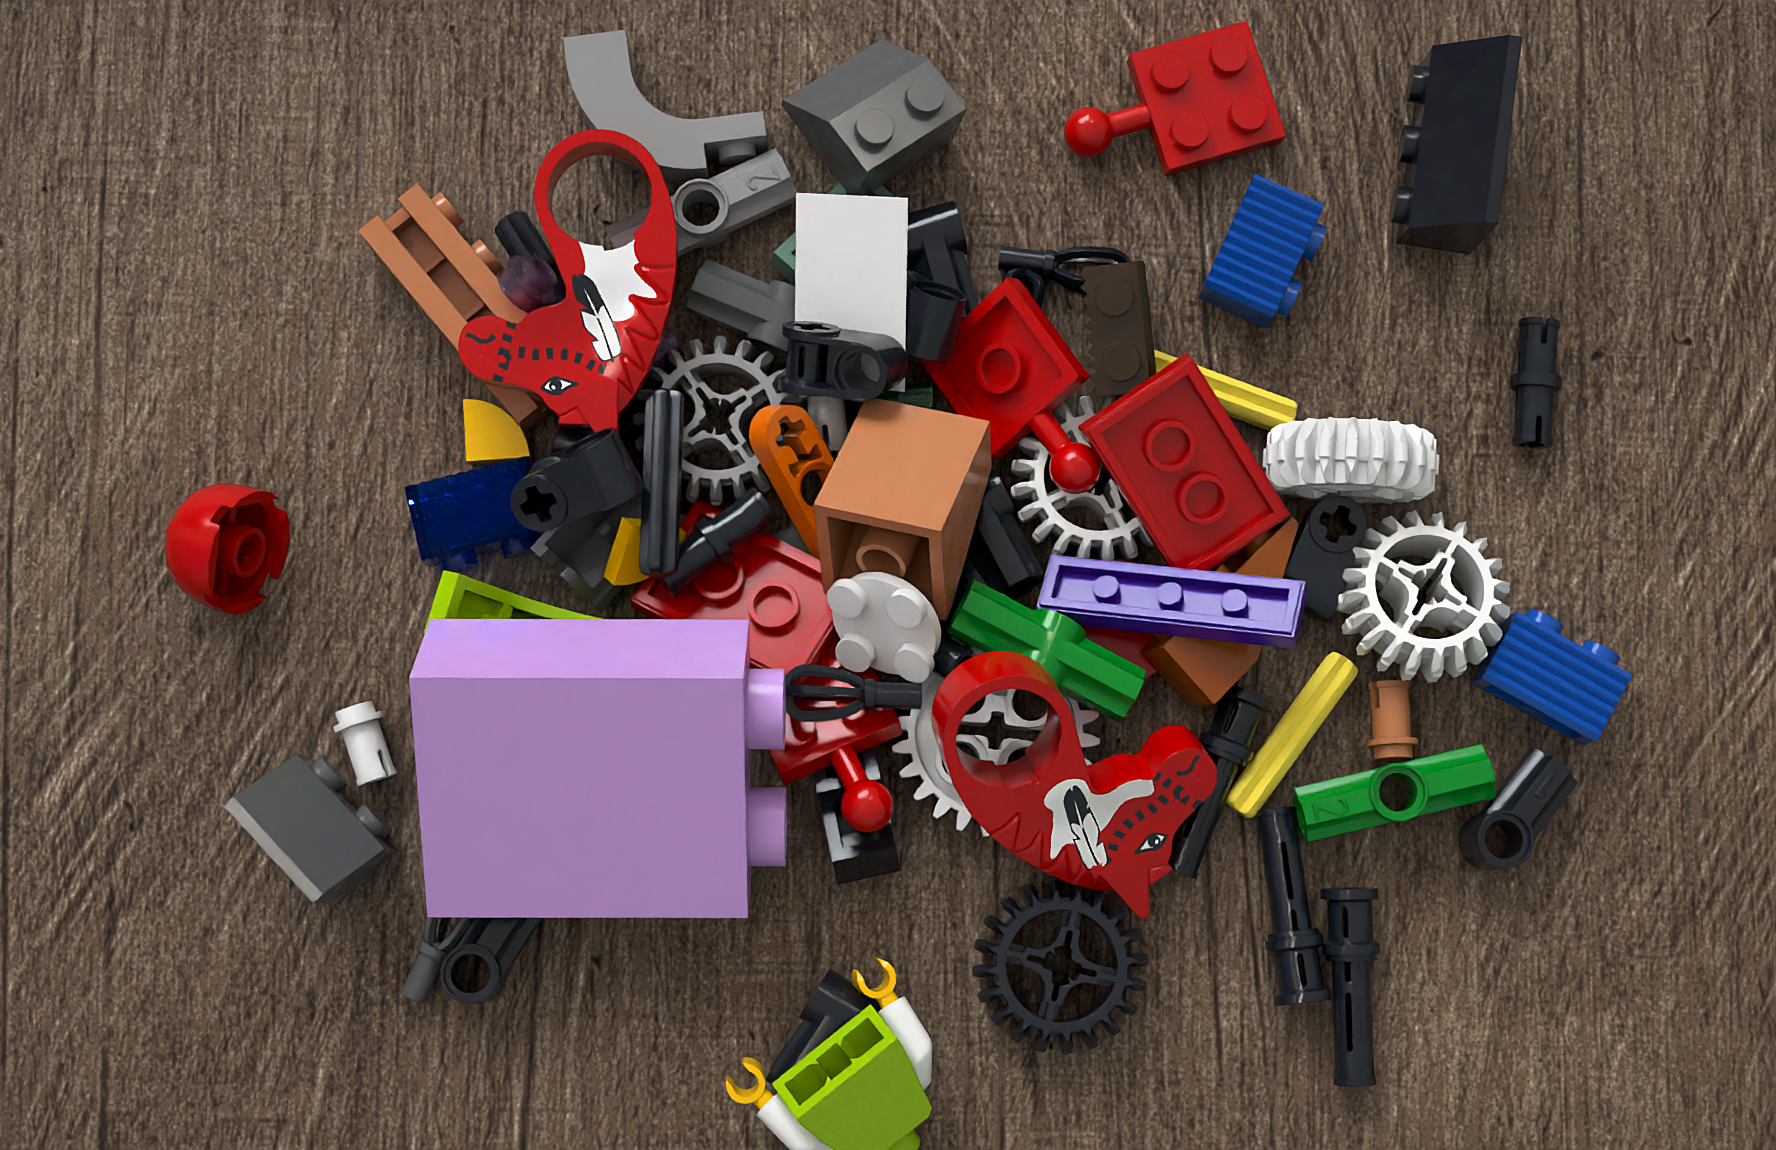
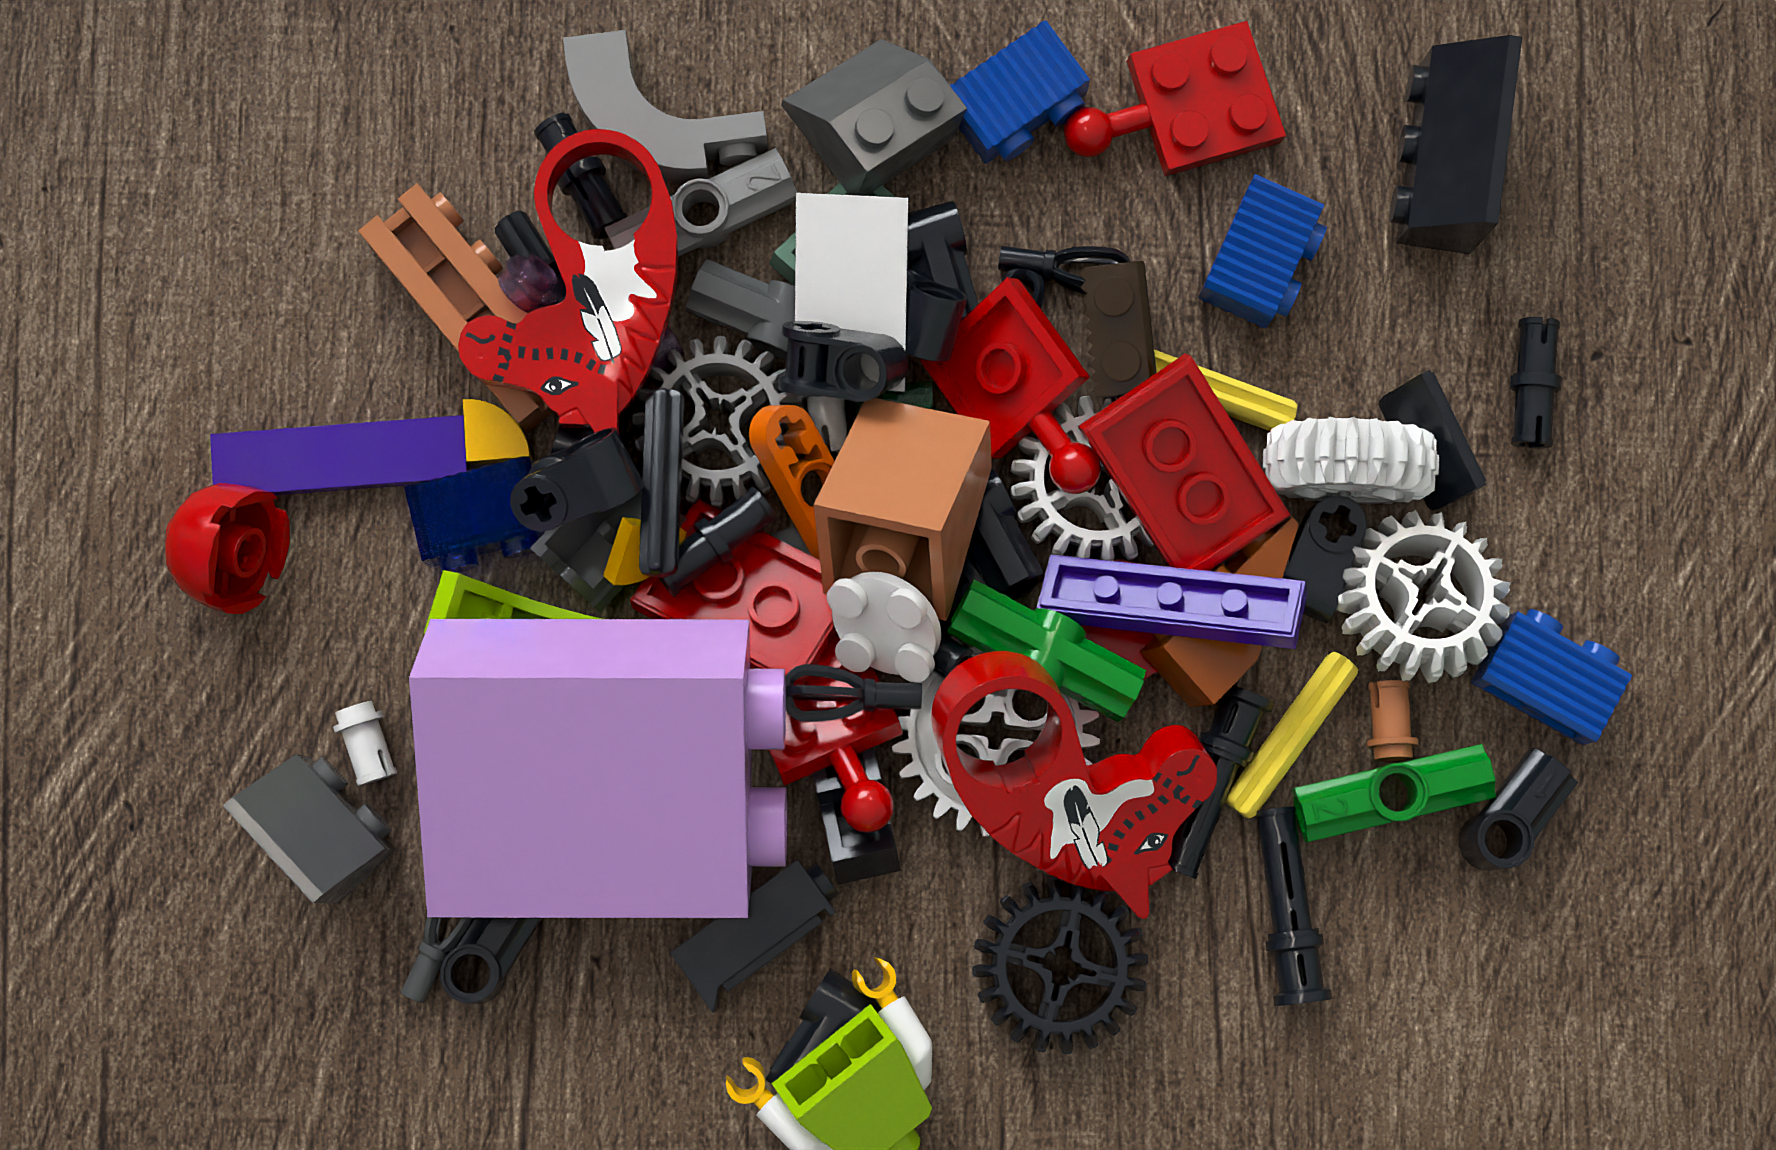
(341, 455): none -> dark purple tile
(583, 179): none -> black pin
(738, 947): none -> black window
(1019, 93): none -> blue brick
(1351, 952): black pin -> none
(1426, 406): none -> black slope

